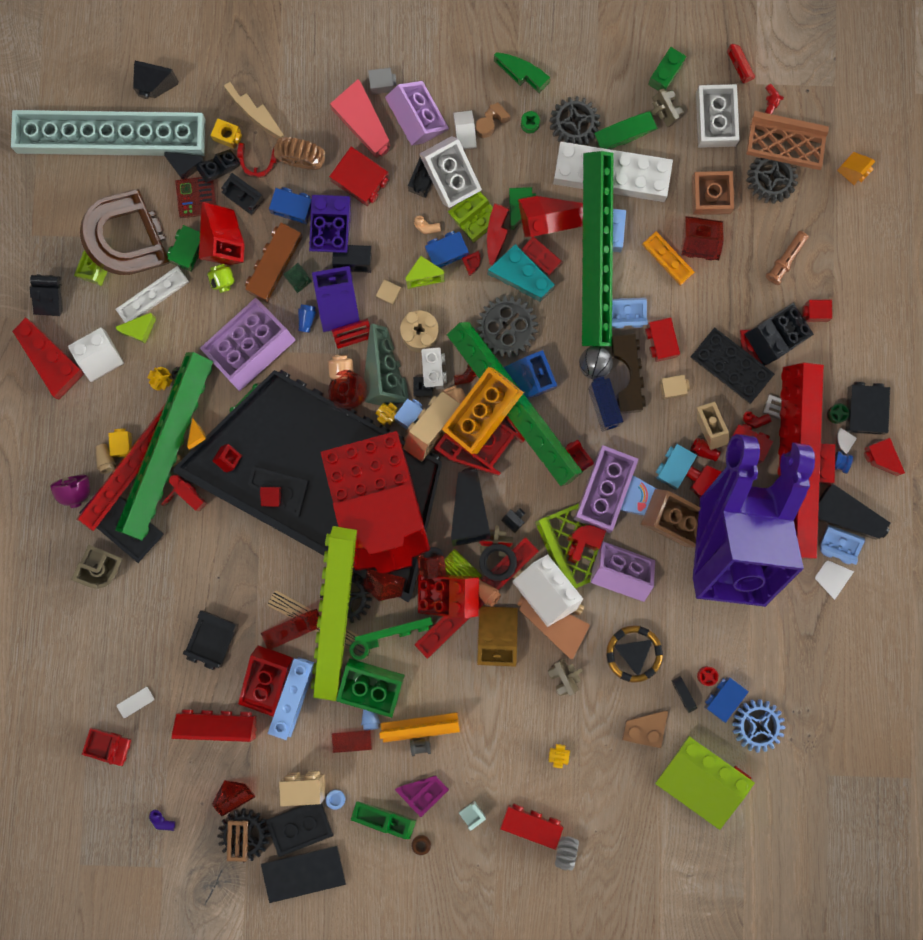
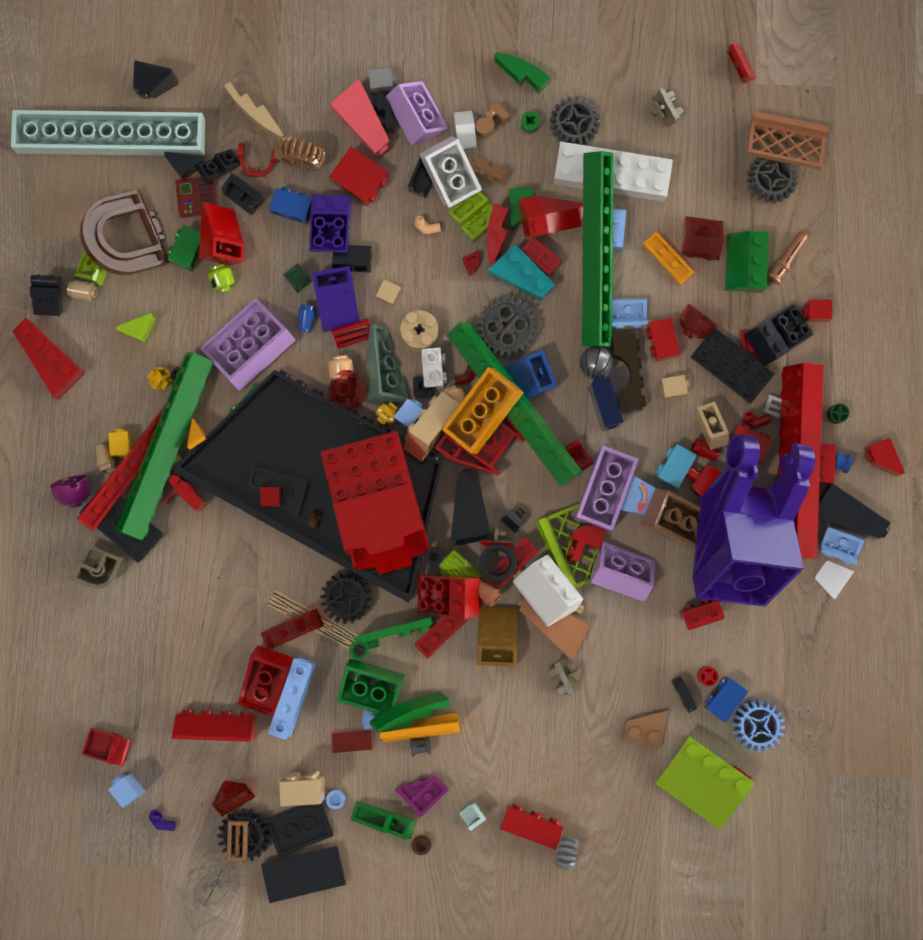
(81, 290): none -> tan brick
(96, 354): white slope -> none
(126, 789): none -> light blue brick
(135, 702): white sticker -> none
(152, 295): white tile -> none
(210, 640): black panel -> none
(222, 127): yellow brick -> none
(227, 458): red slope -> none
(274, 262): dark orange brick -> none
(315, 518): none -> reddish brown tile
(334, 612): lime brick -> none
(383, 109): none -> black slope
(383, 585): clear red slope -> none
(404, 714): none -> green slope
(424, 274): lime slope -> none
(432, 566): clear red panel -> none
(447, 249): blue brick -> none
(496, 174): none -> medium nougat hinge
(559, 756): yellow gear -> none
(626, 131): green slope -> none
(634, 654): piece -> none
(667, 69): green brick -> none
(695, 323): none -> clear red cylinder
(702, 615): none -> red bracket
(712, 193): nougat brick -> none
(717, 116): white brick -> none
(747, 261): none -> green slope
(773, 100): red piece -> none
(845, 440): white tile -> none
(856, 167): light orange slope -> none
(868, 409): black brick -> none

